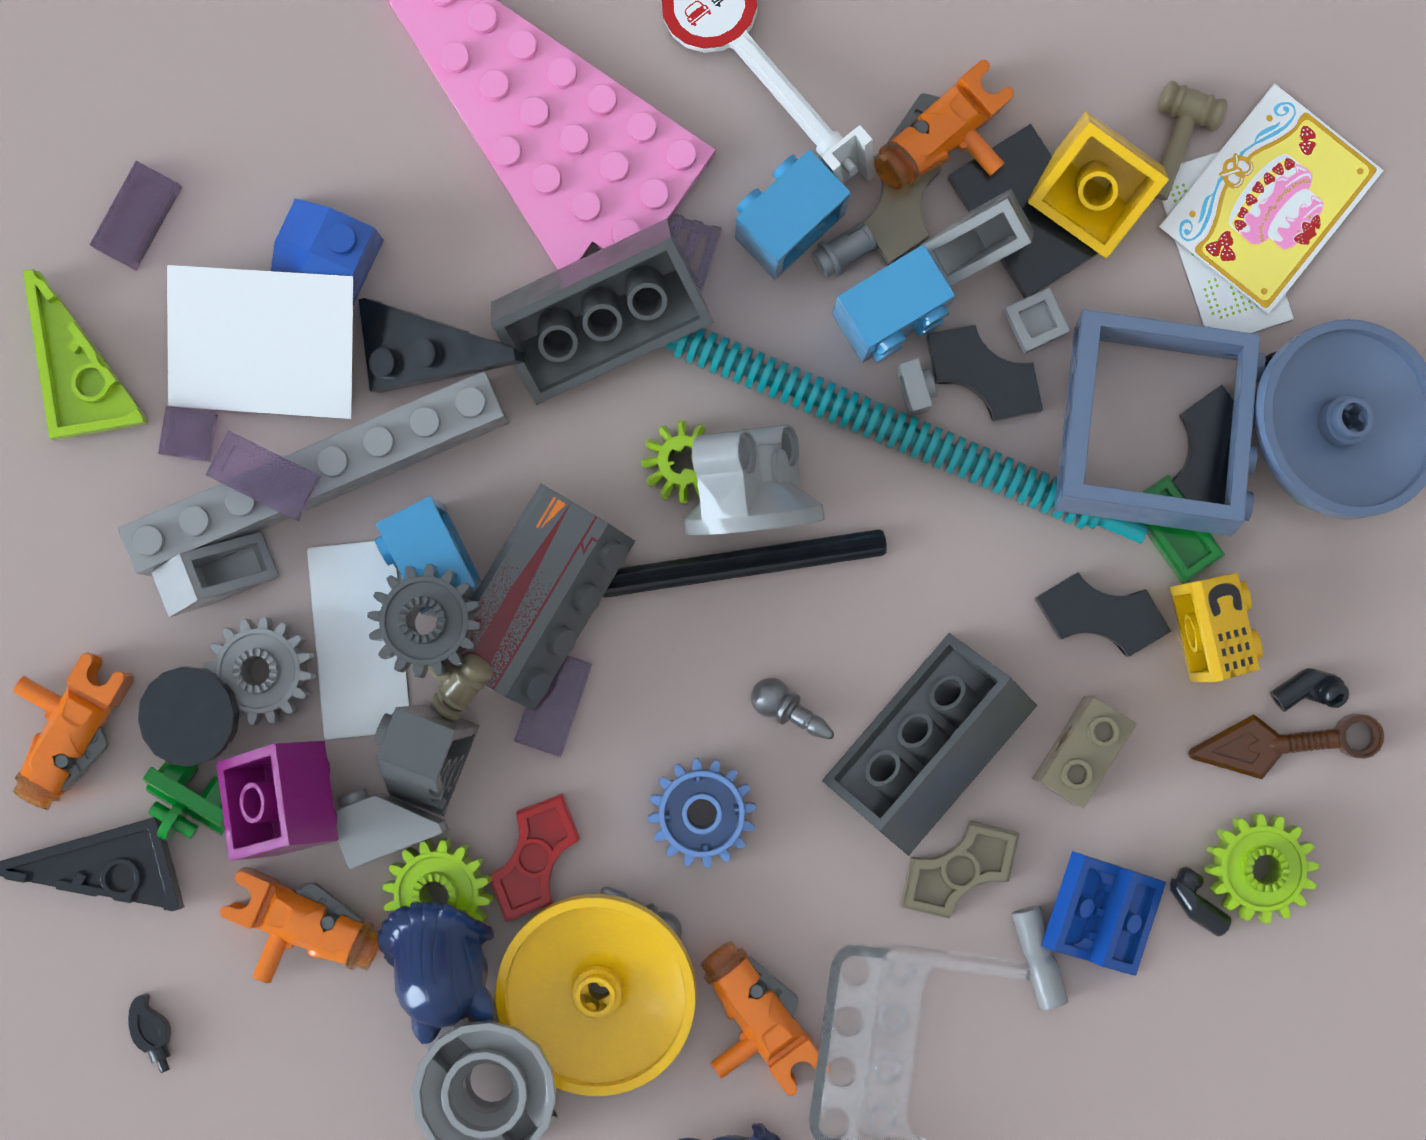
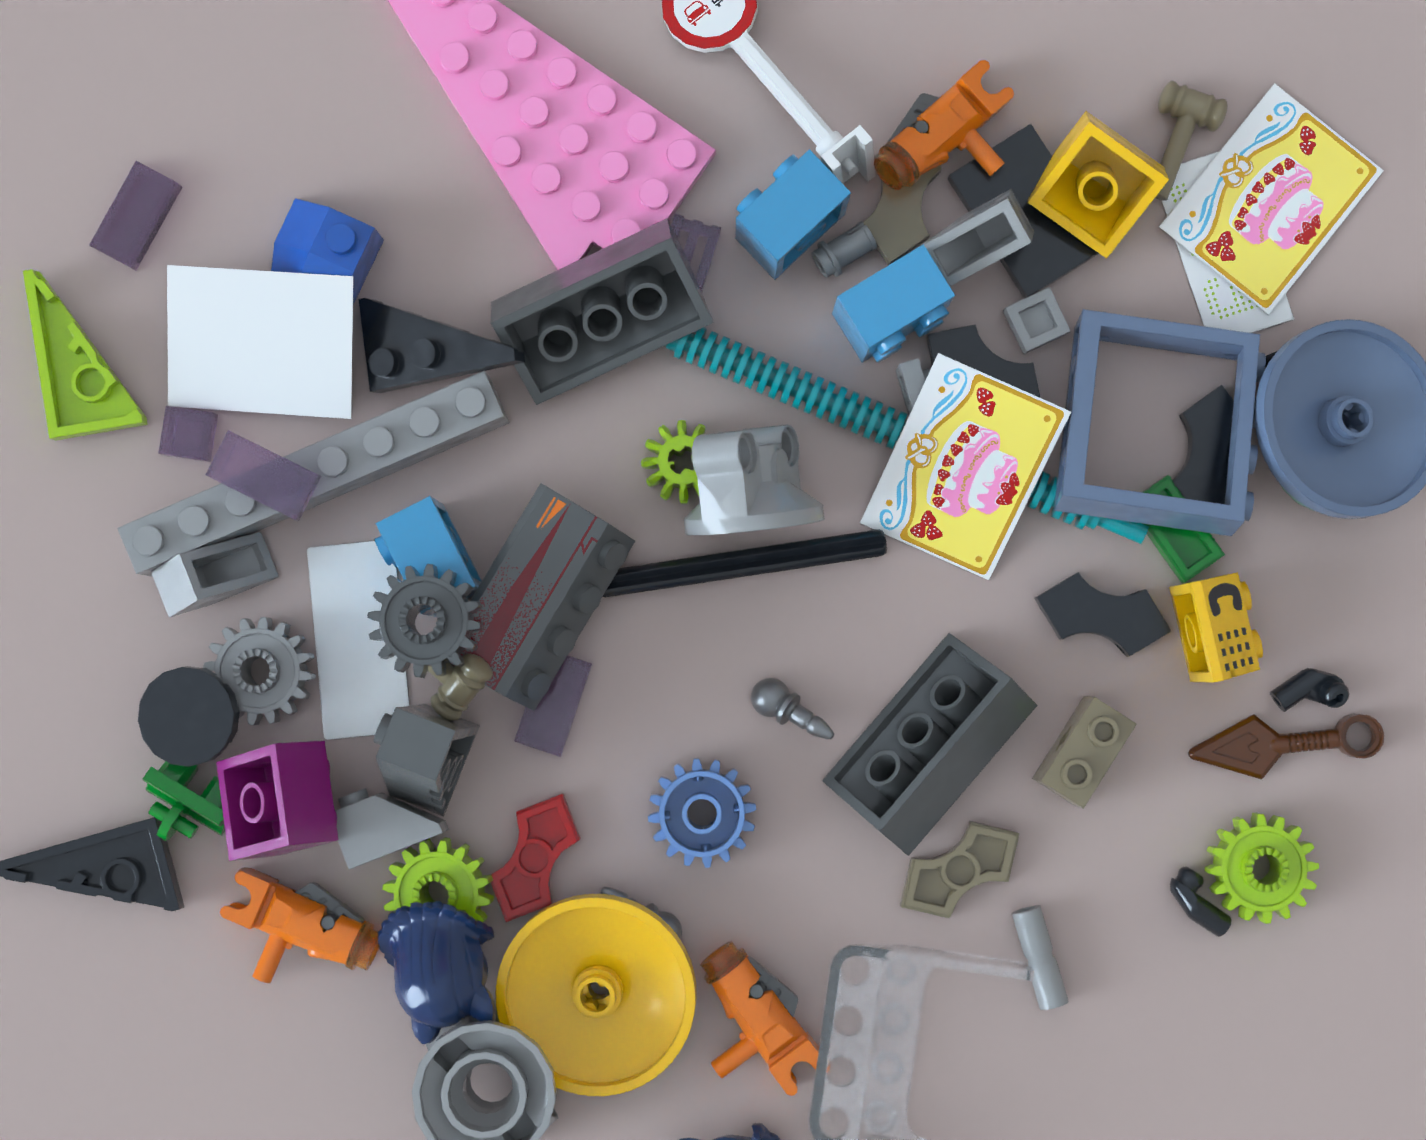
(73, 730): orange piece -> none
(150, 1031): black piece -> none
(964, 466): none -> sticker
(1103, 913): blue slope -> none

